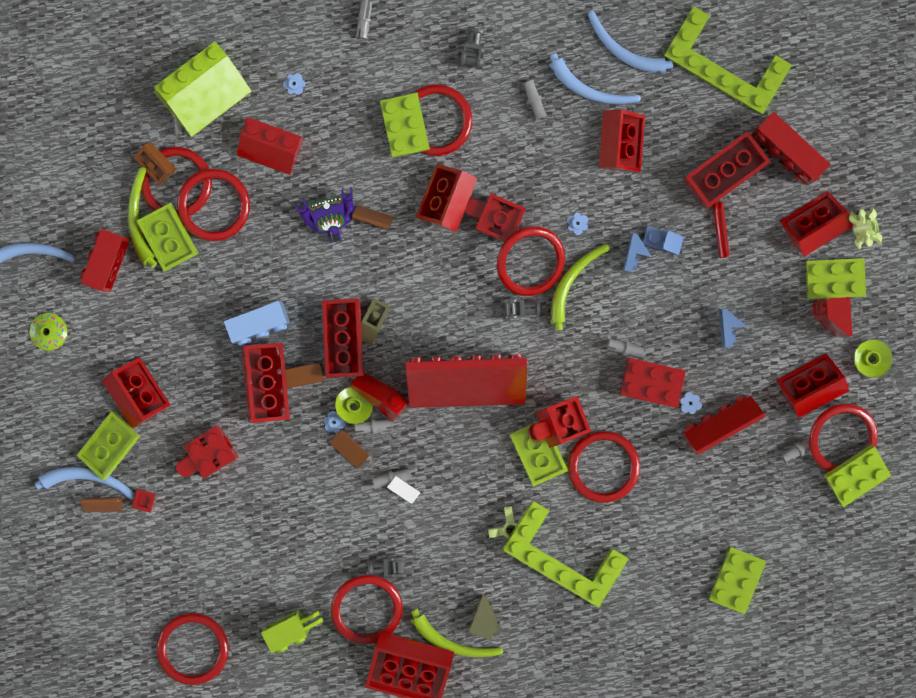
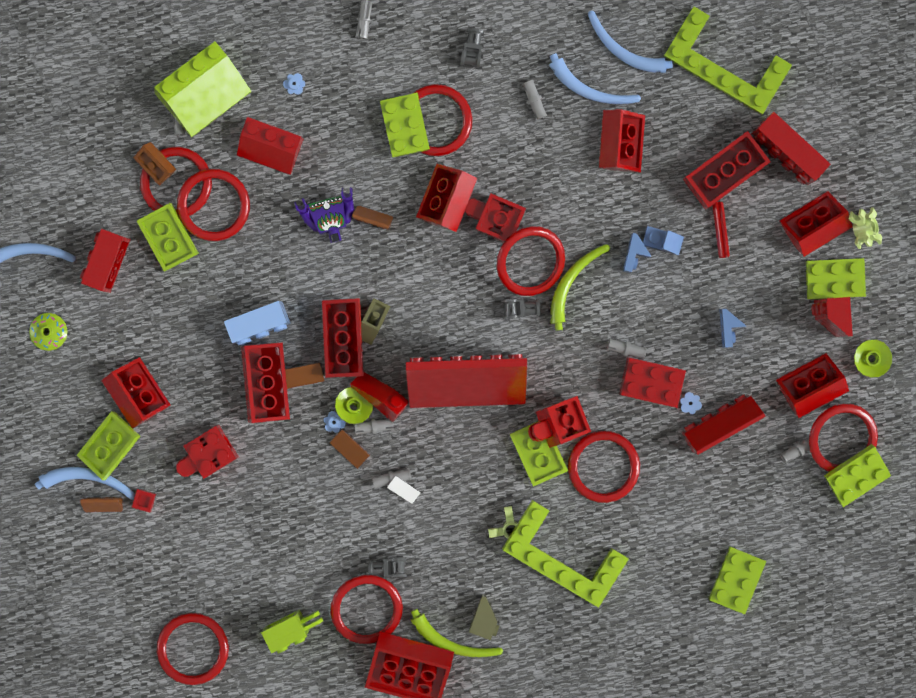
(139, 243): lime animal -> none
(577, 229): light blue plant -> none

